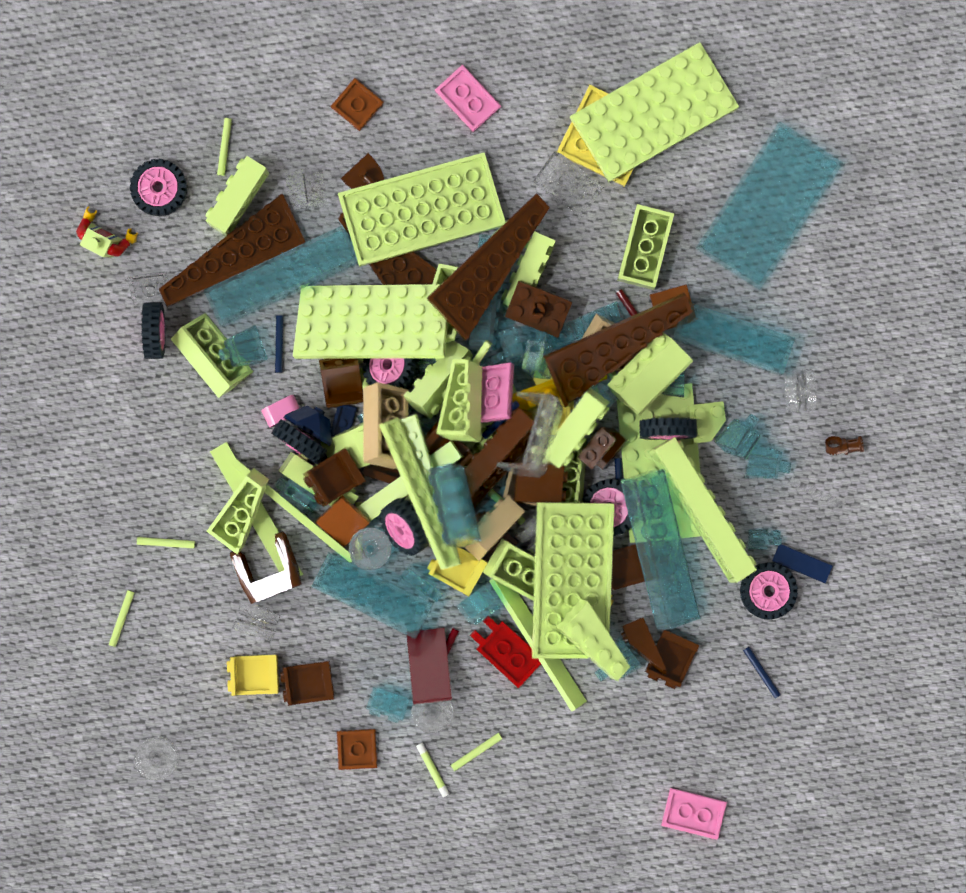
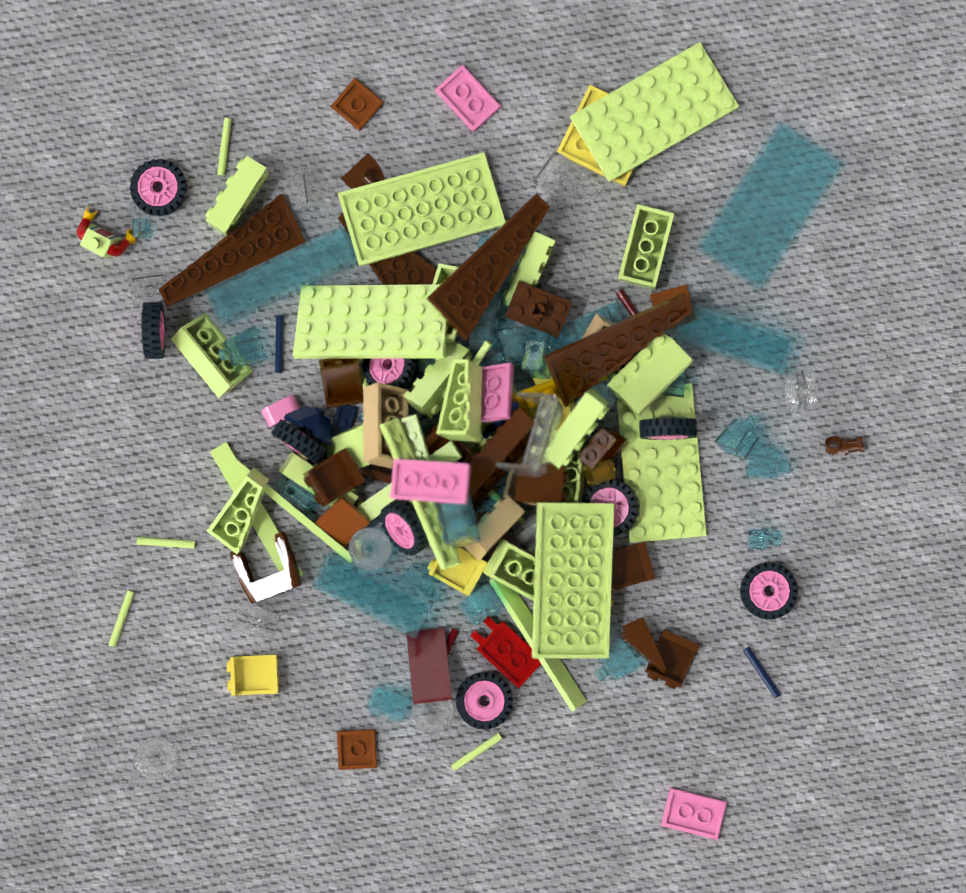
(141, 228): none -> clear light blue tile
(307, 683): reddish brown panel -> none
(430, 481): none -> bright pink plate
(432, 769): yellowish green bar -> none
(484, 716): none -> wheel
(592, 638): yellowish green wedge -> none
(600, 473): none -> clear yellow brick
(660, 549): clear light blue brick -> none
(703, 511): yellowish green brick -> none
(709, 420): yellowish green plate -> none
(802, 563): dark blue tile -> none

